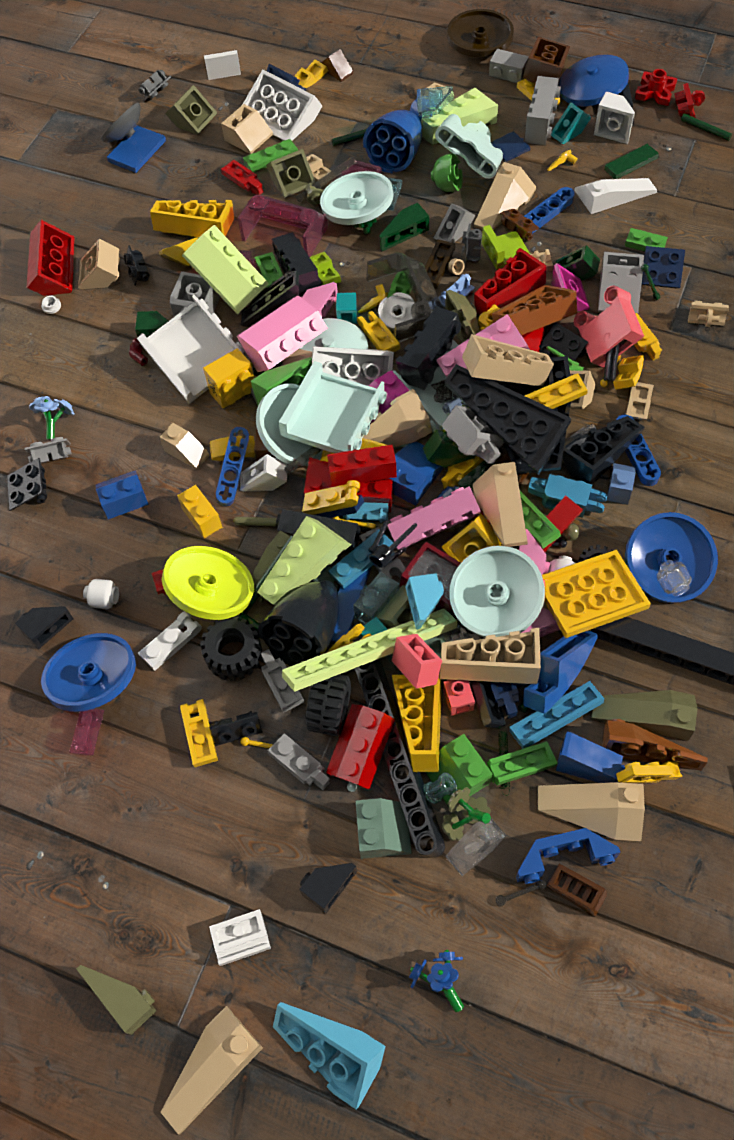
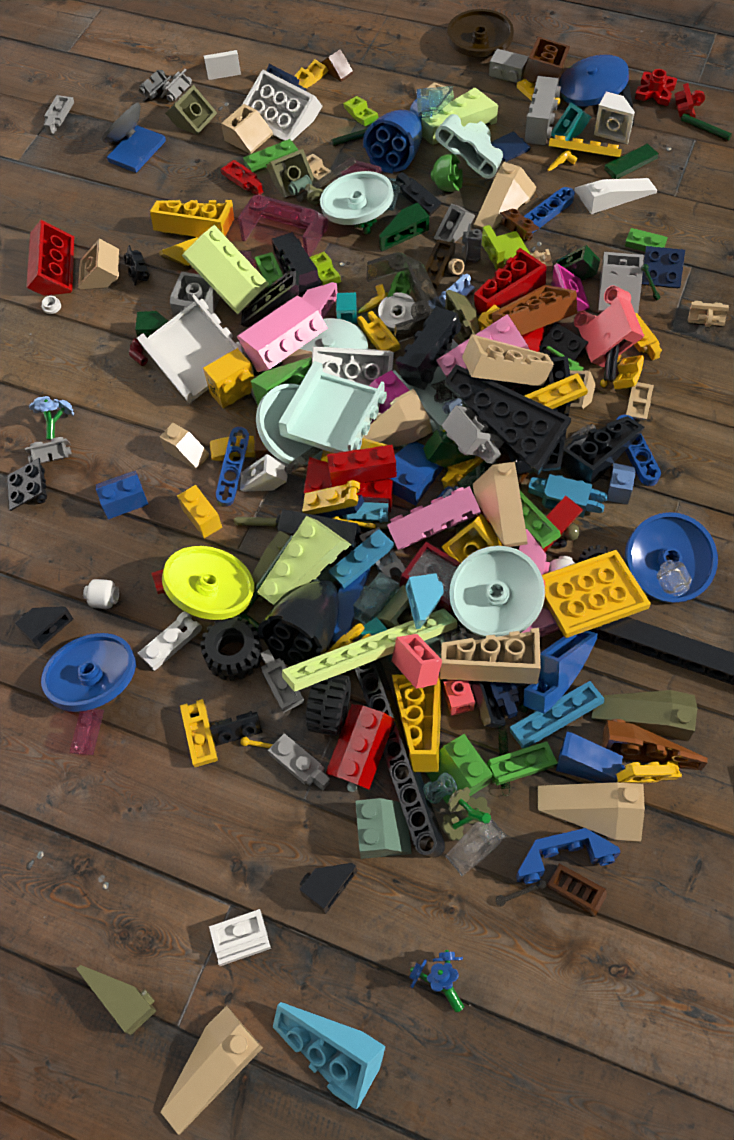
(57, 113): none -> light grey hinge
(179, 81): none -> light grey hinge
(299, 185): none -> sand green pin
(359, 111): none -> lime slope
(381, 555): black plant -> none
(417, 193): none -> black hinge
(593, 147): none -> yellow plate

